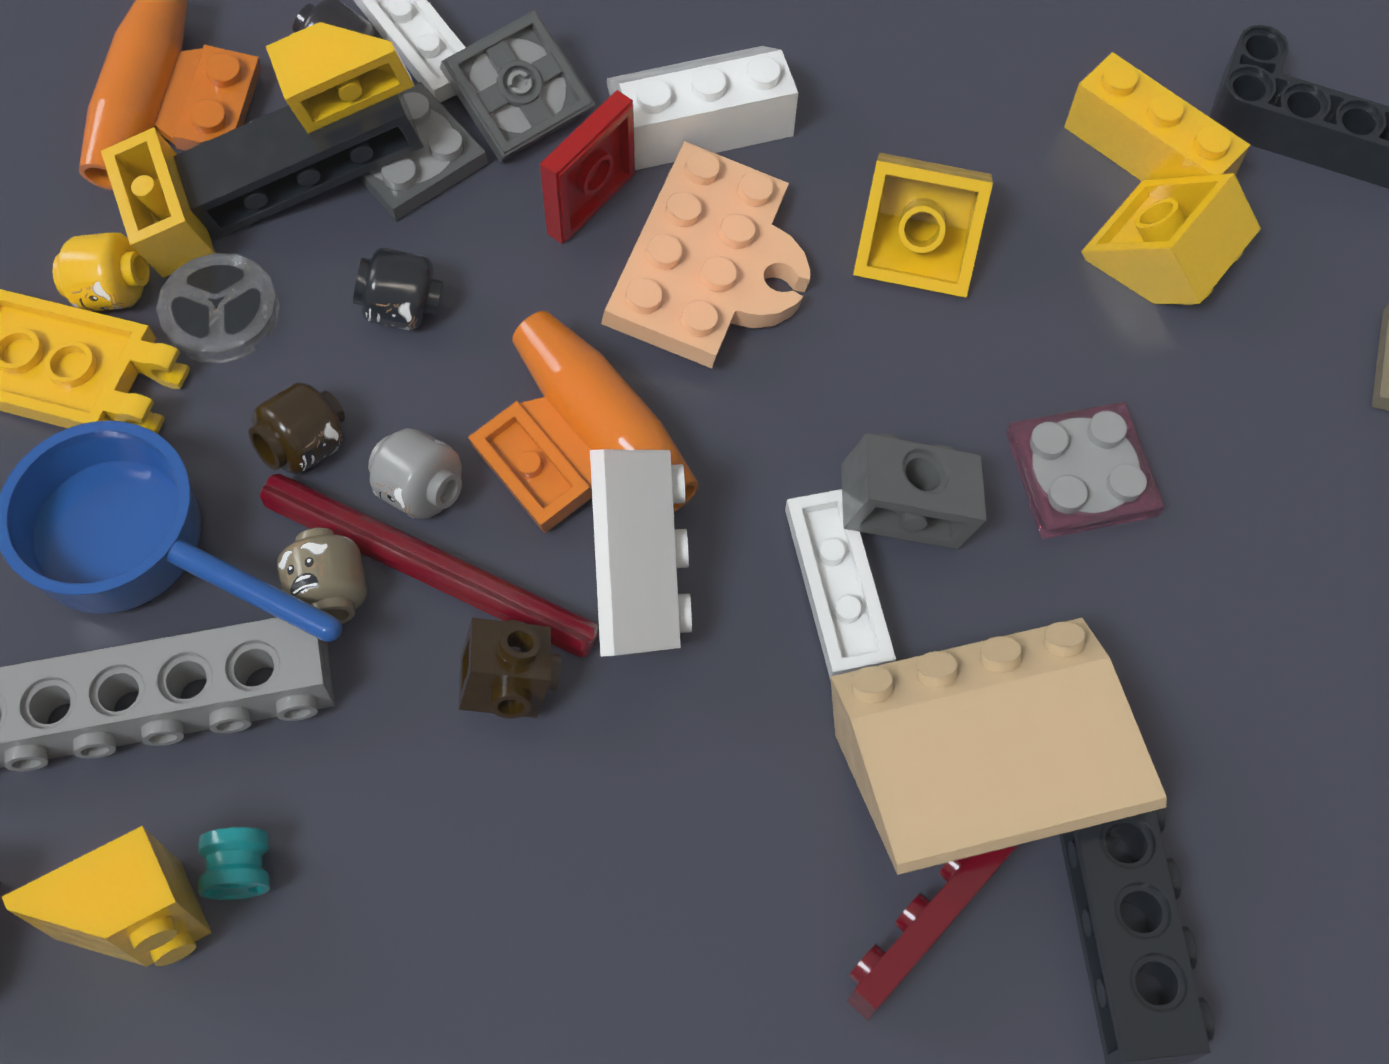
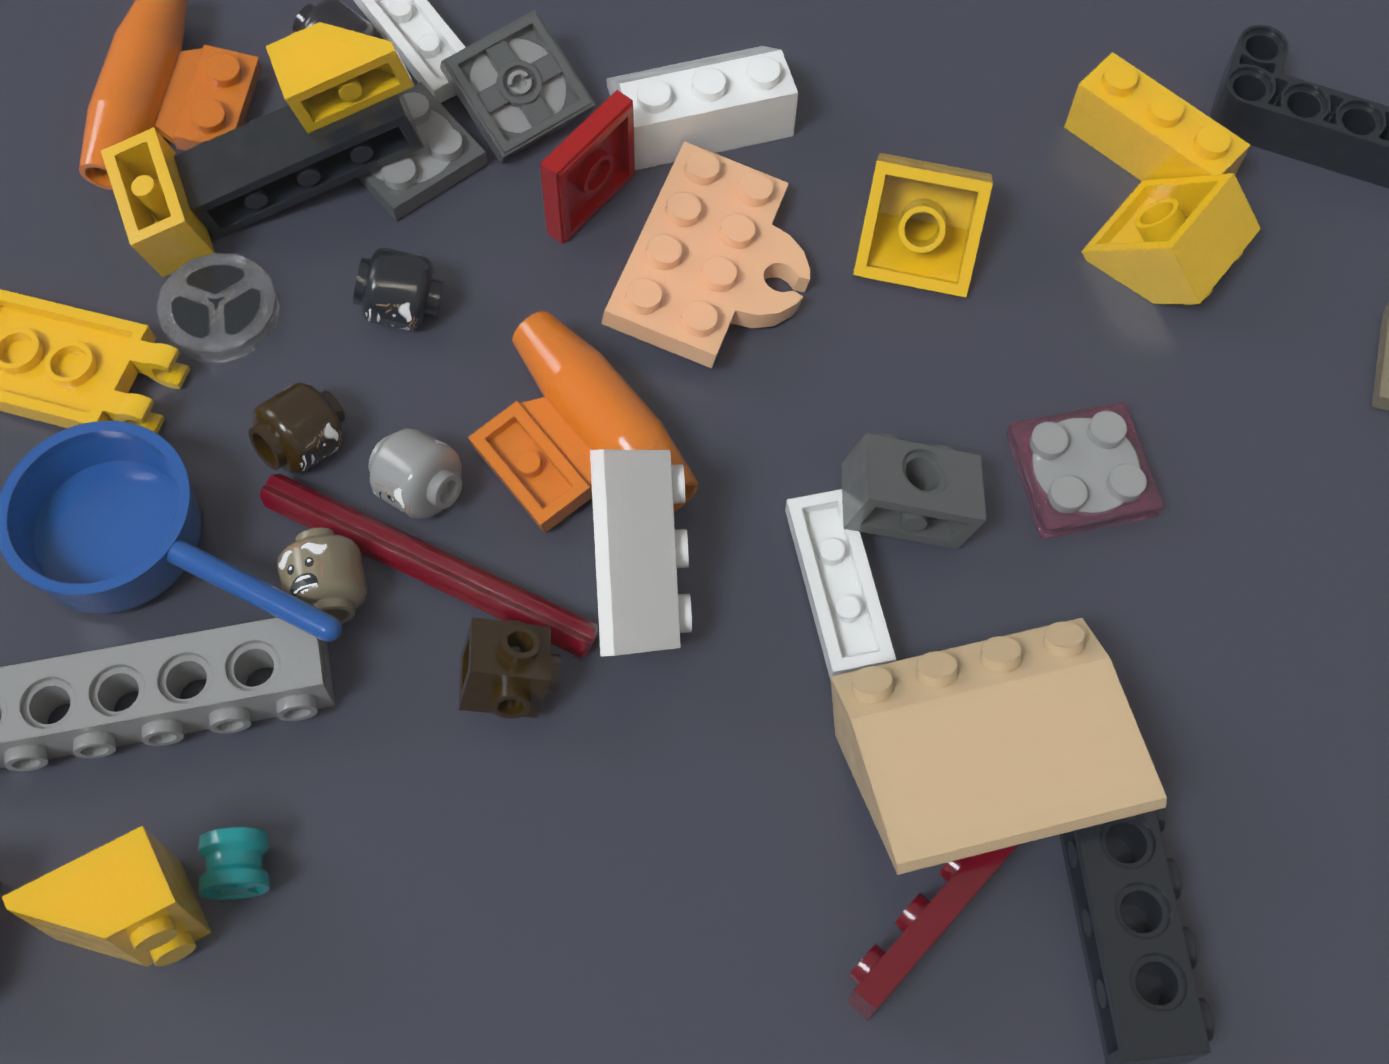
(100, 272): yellow head -> none

